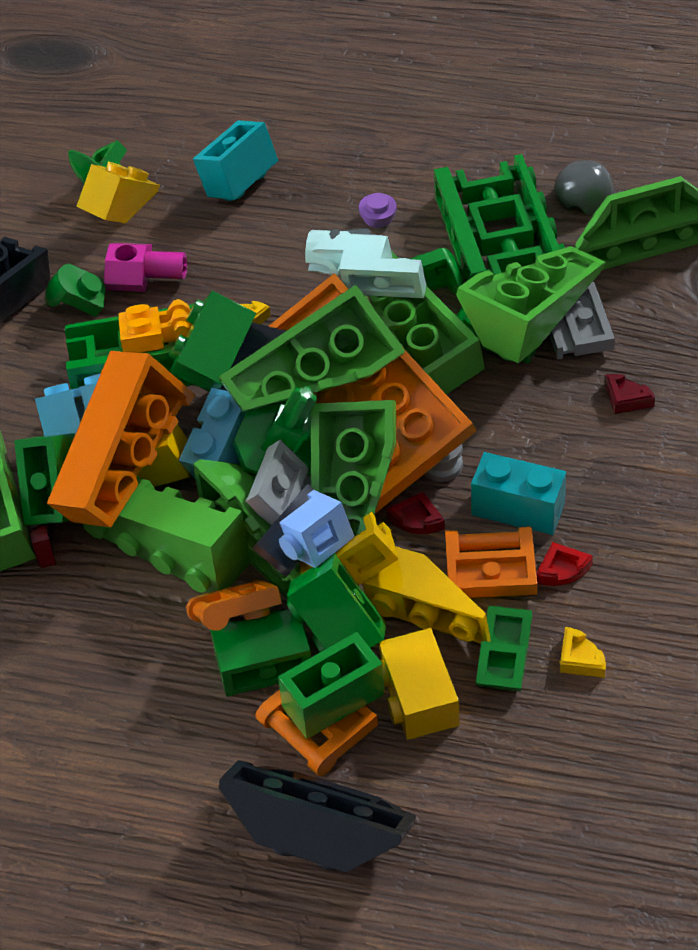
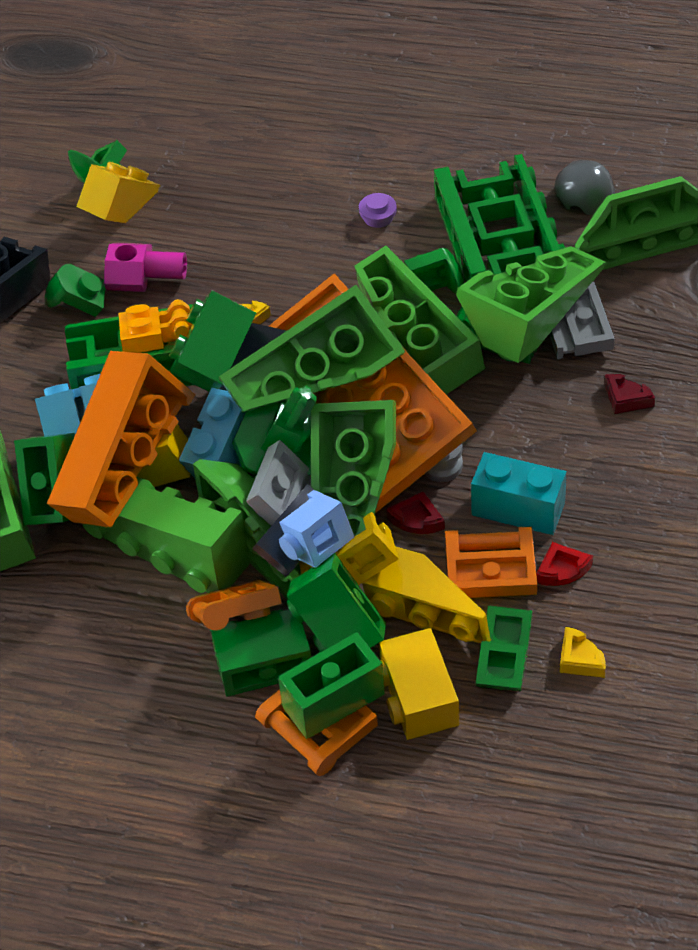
(42, 546): dark red tile -> none
(235, 160): teal brick -> none
(313, 816): black wedge -> none
(364, 262): light aqua plate -> none

